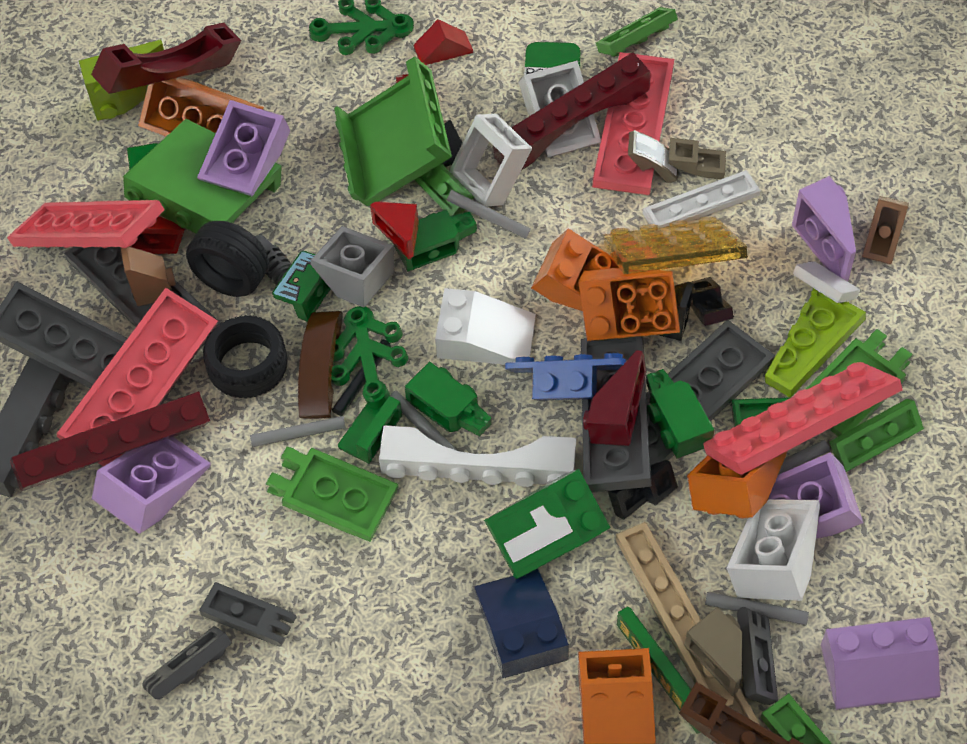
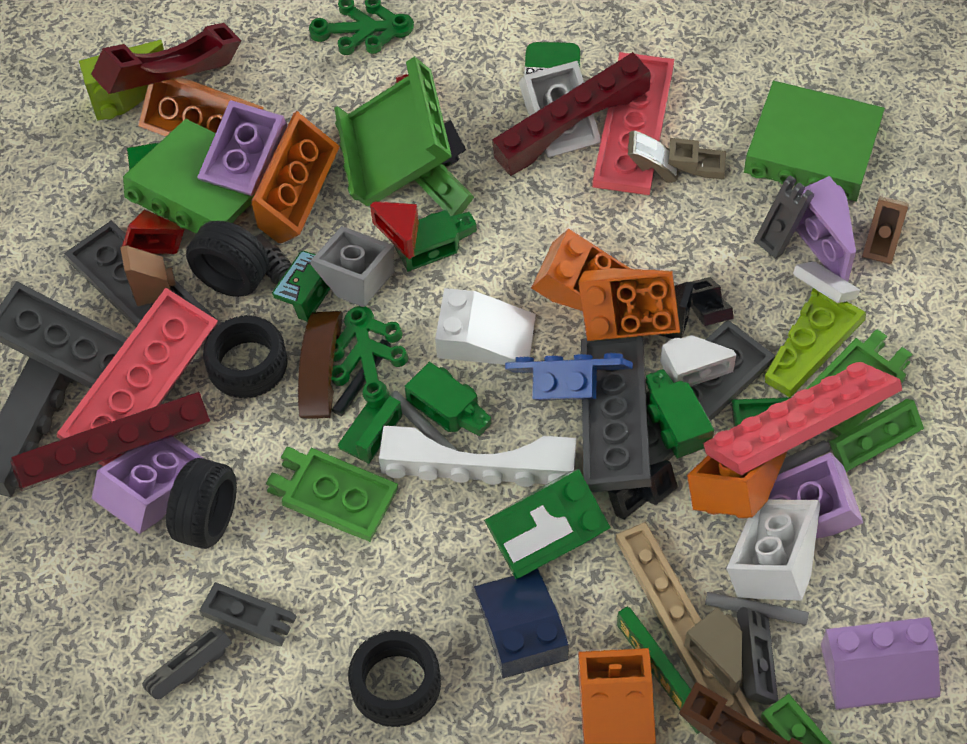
(87, 224): coral plate -> none
(201, 503): none -> black tyre
(293, 179): none -> orange slope
(297, 431): light grey bar -> none
(402, 711): none -> black tyre
(442, 43): red slope -> none
(488, 214): light grey bar -> none
(495, 130): white window -> none
(616, 404): dark red slope -> none
(637, 31): bright green plate -> none
(673, 245): clear yellow plate -> none
(696, 360): none -> white slope
(703, 200): white tile -> none
(783, 217): none -> dark grey hinge
(813, 138): none -> bright green panel

